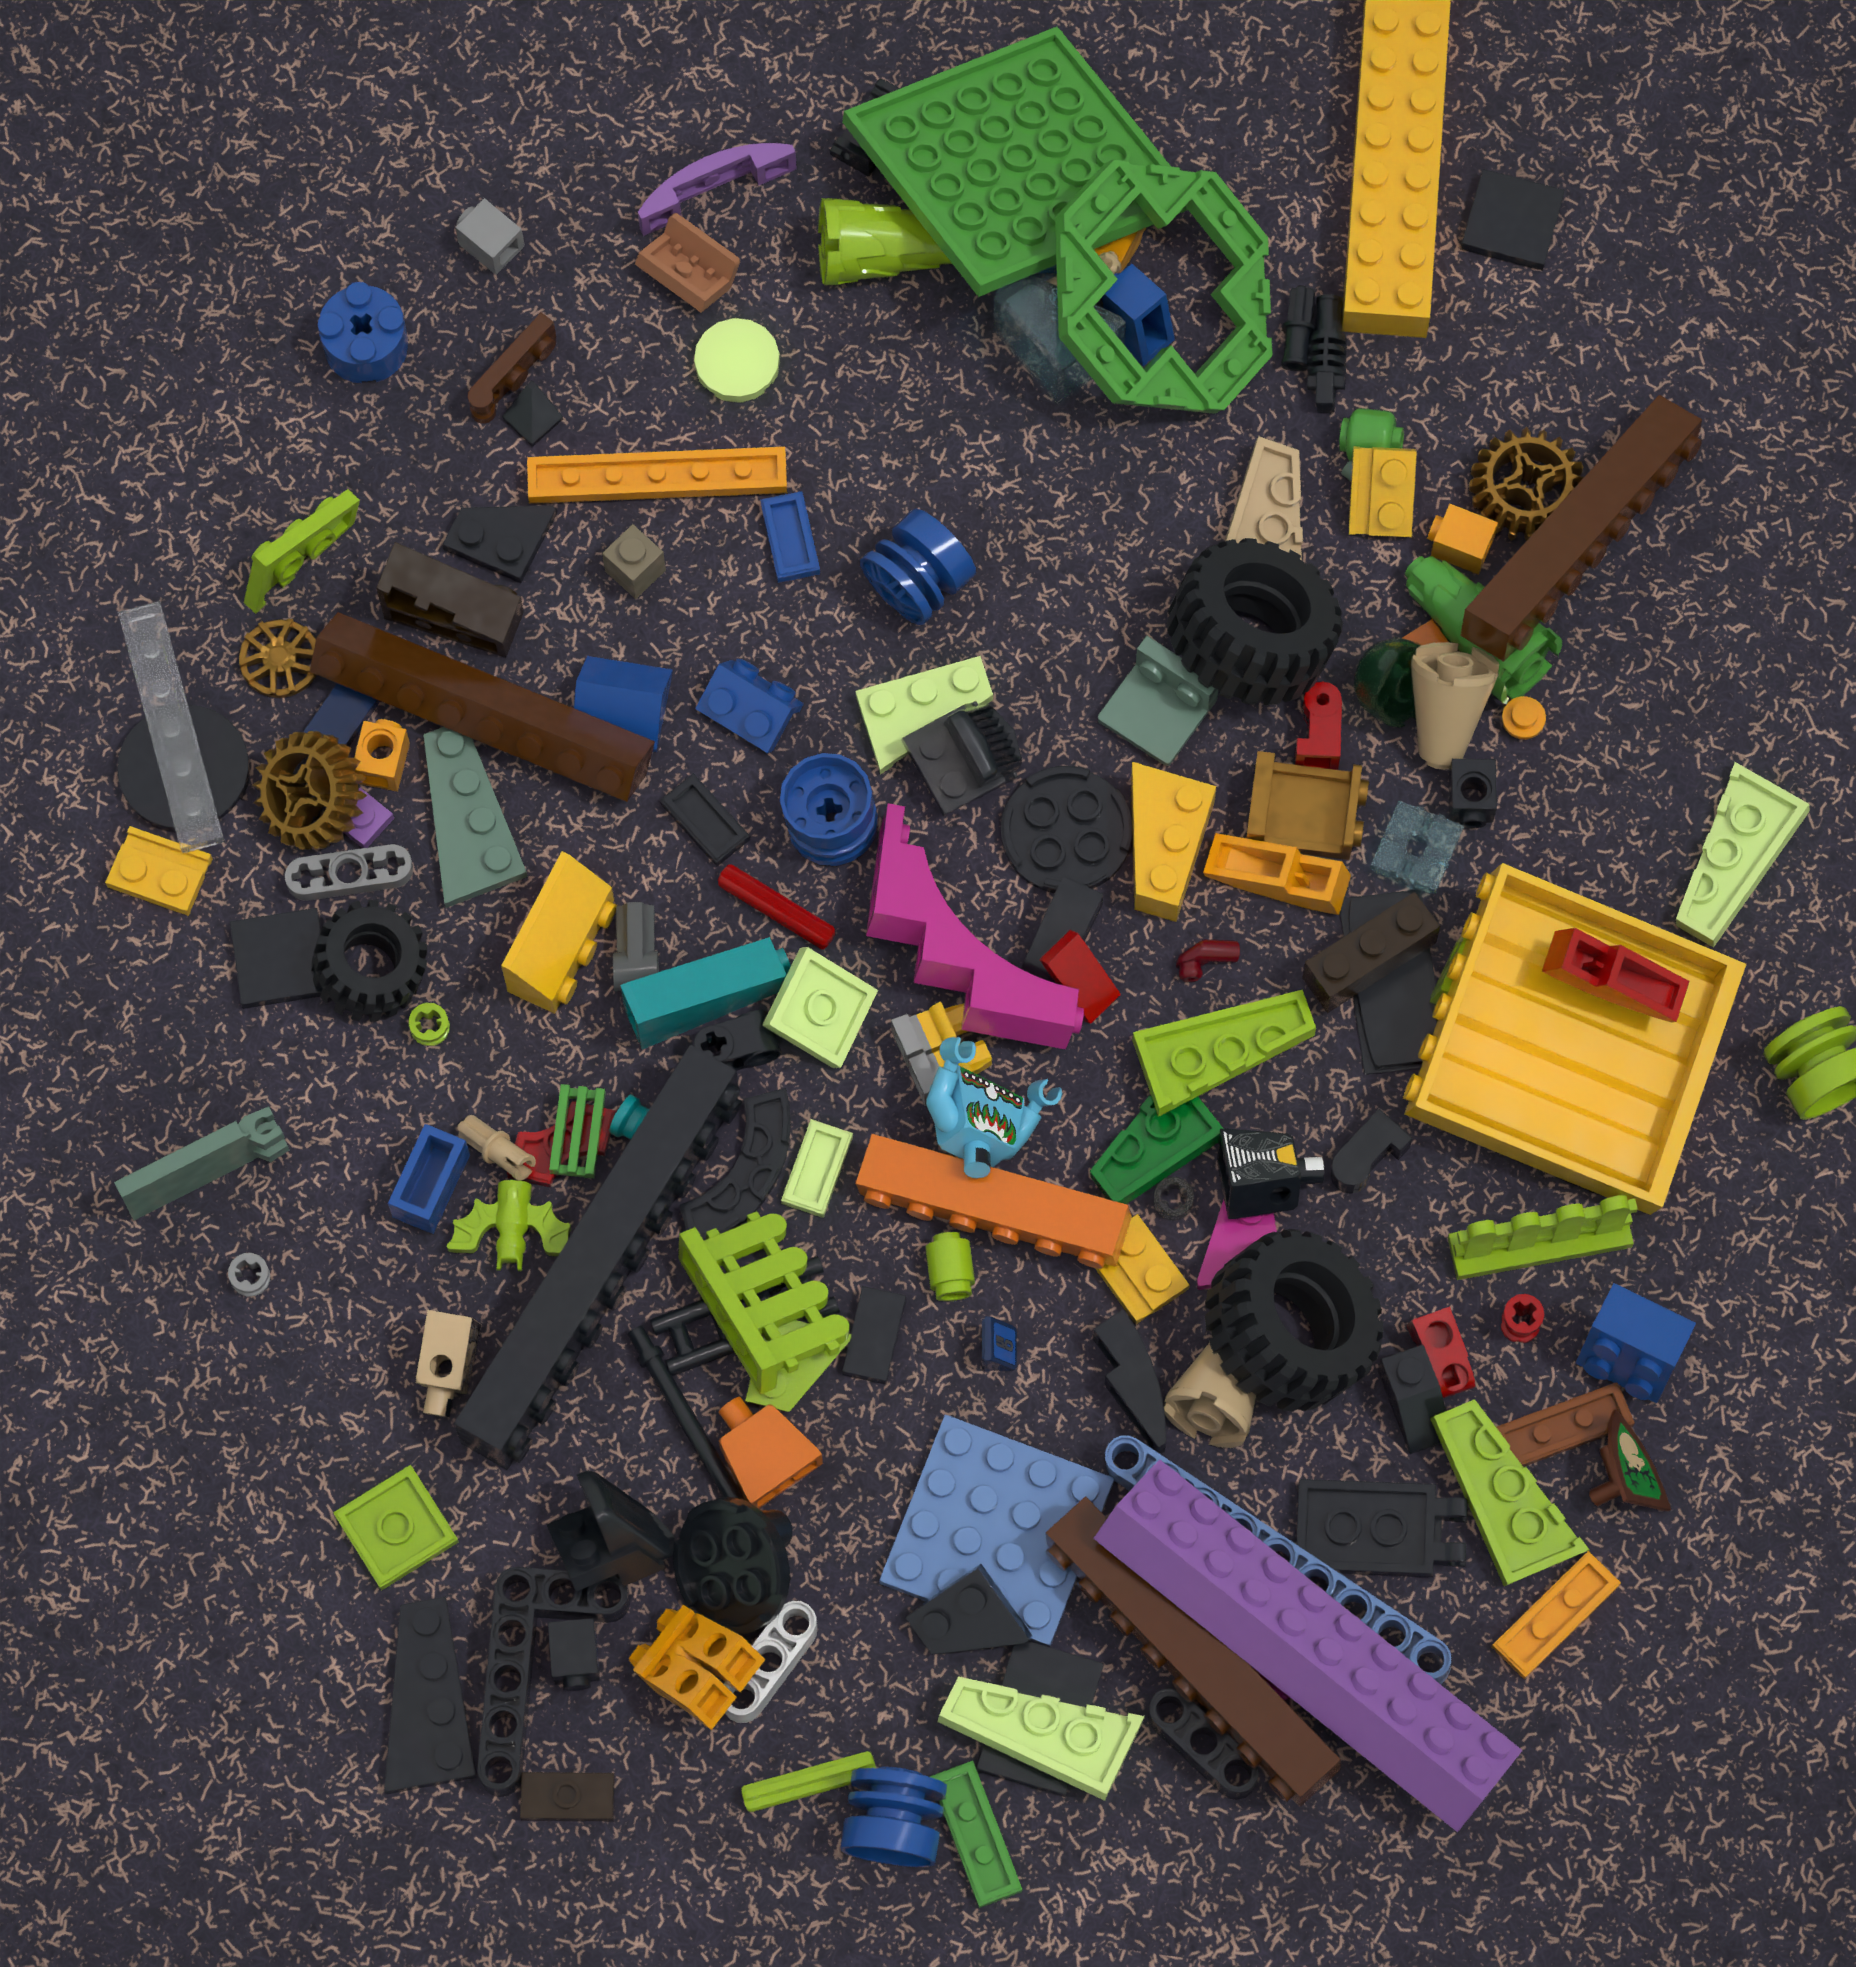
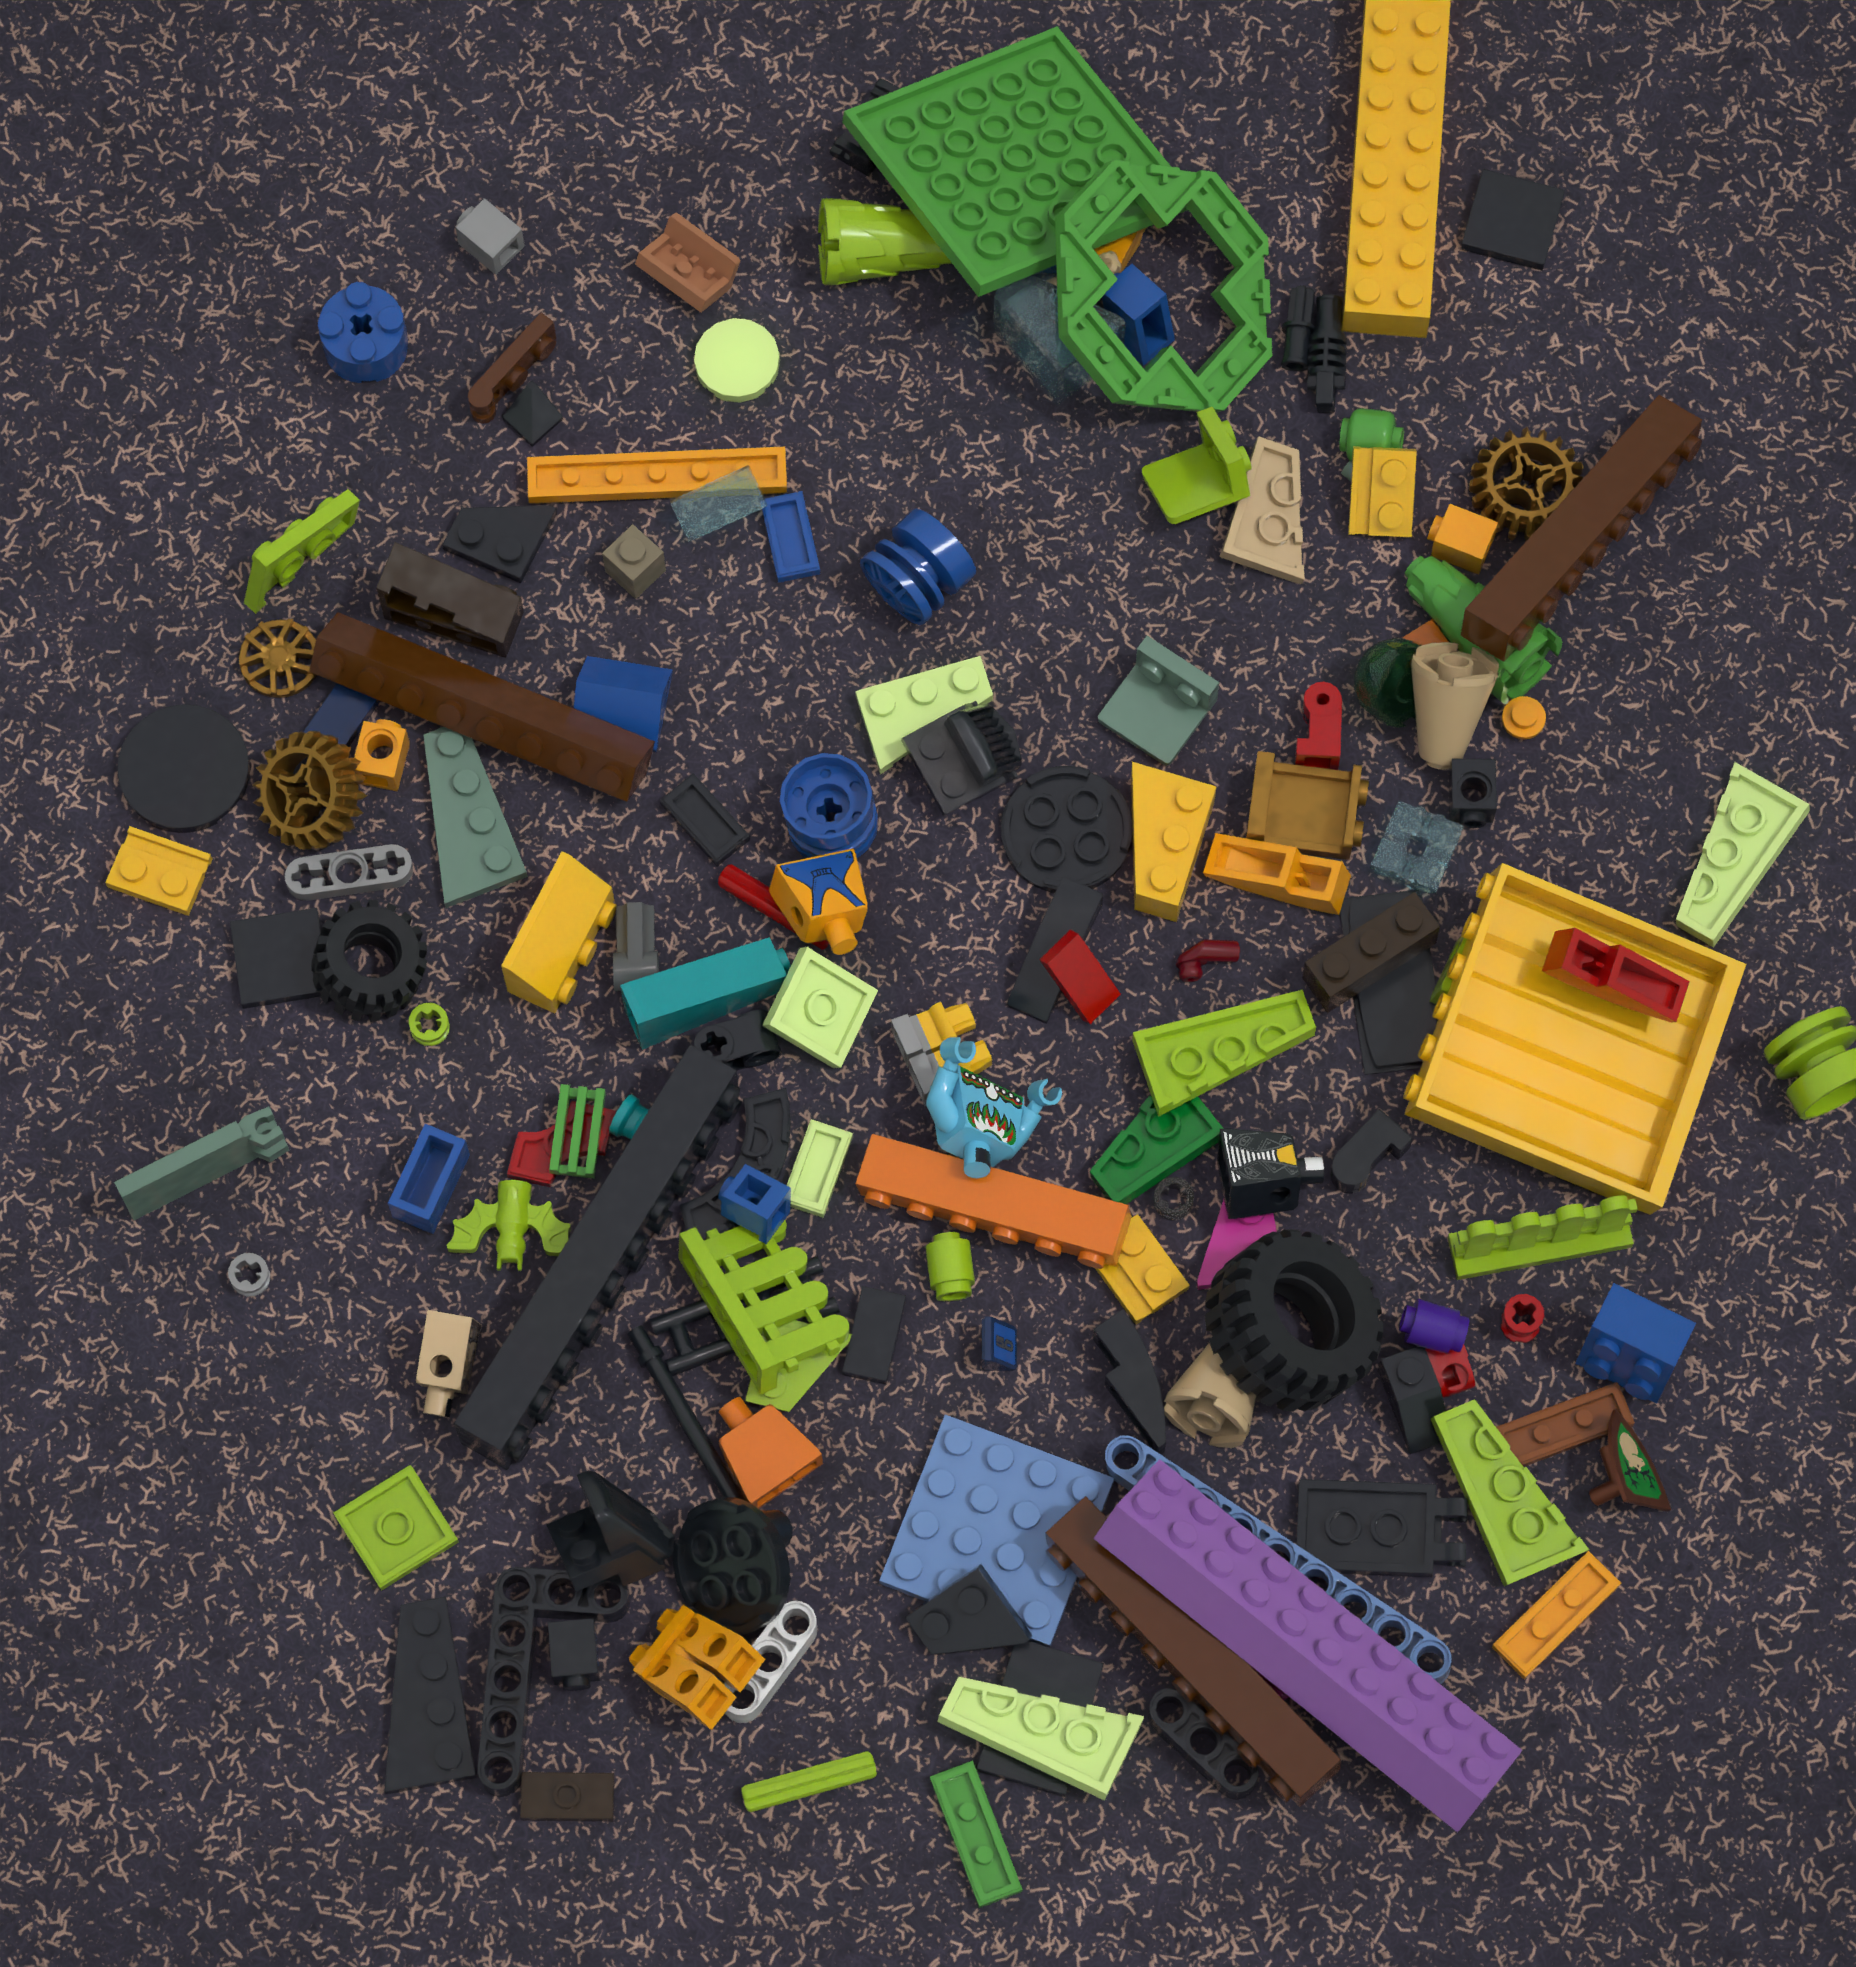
(171, 727): clear tile -> none
(371, 822): medium lavender plate -> none
(496, 1147): tan axle -> none
(718, 503): none -> clear light blue tile
(749, 703): blue bracket -> none
(755, 1202): none -> blue brick
(763, 160): medium lavender slope -> none
(822, 898): none -> light orange torso
(892, 1827): blue wheel -> none
(998, 995): dark pink arch -> none
(1202, 475): none -> lime bracket
(1237, 655): black tyre -> none
(1434, 1326): none -> dark purple brick

